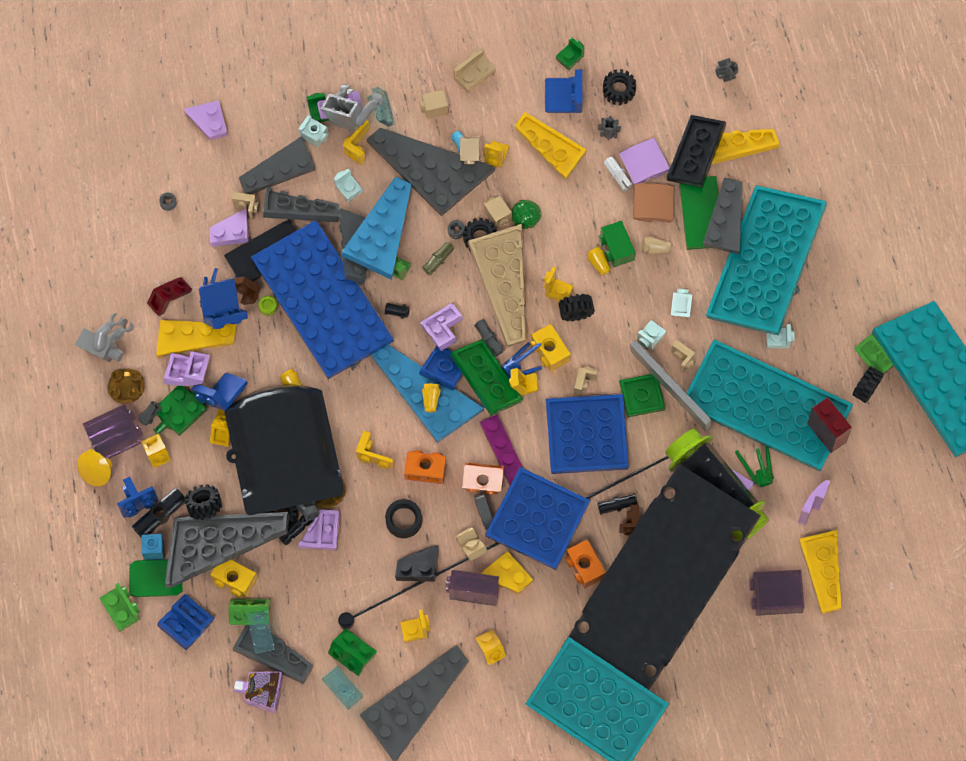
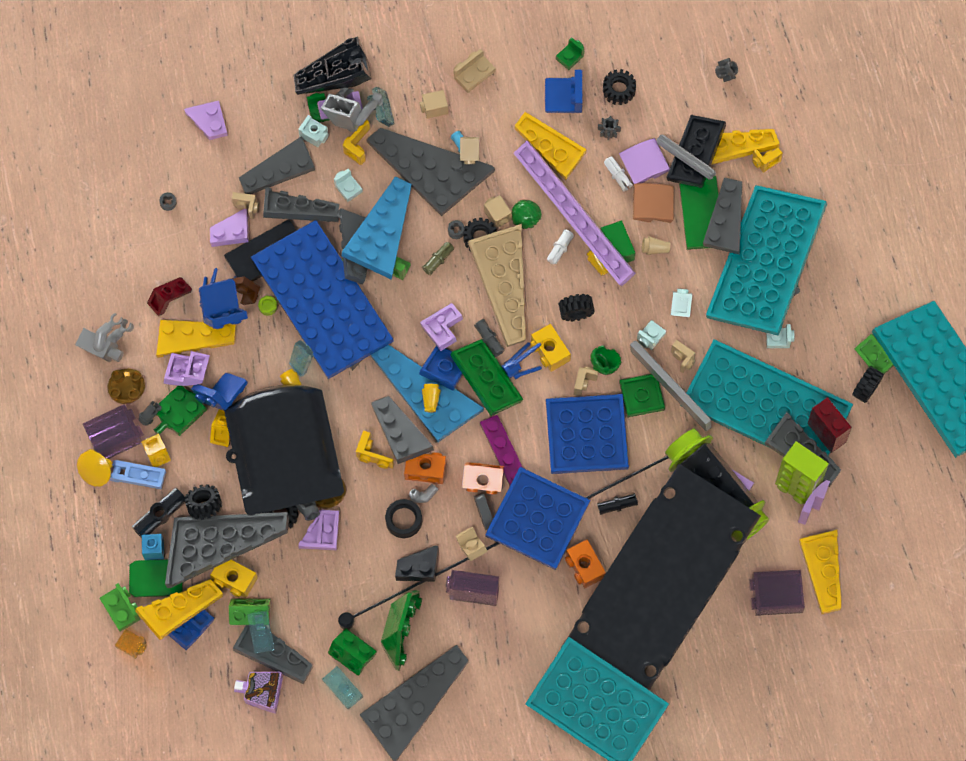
(131, 644): none -> clear yellow bracket
(136, 501): blue bracket -> none
(138, 474): none -> light blue plate
(172, 612): none -> yellow wing
(295, 530): black axle -> none
(301, 357): none -> clear light blue plate
(337, 69): none -> black wedge
(397, 310): black pin -> none
(398, 627): none -> green wedge
(400, 432): none -> dark grey wing
(416, 628): yellow bracket -> none
(423, 496): none -> light grey arm
(491, 647): yellow bracket -> none
(495, 153): yellow bracket -> none
(510, 573): yellow wing -> none
(524, 383): yellow bracket -> none
(555, 288): yellow bracket -> none
(560, 247): none -> white axle
(574, 213): none -> lavender plate
(605, 360): none -> green hair
(632, 521): reddish brown bracket -> none
(686, 157): none -> light grey axle
(764, 475): green plant -> none
(767, 161): none -> yellow bracket
(789, 432): none -> dark grey wing
(800, 473): none -> lime brick

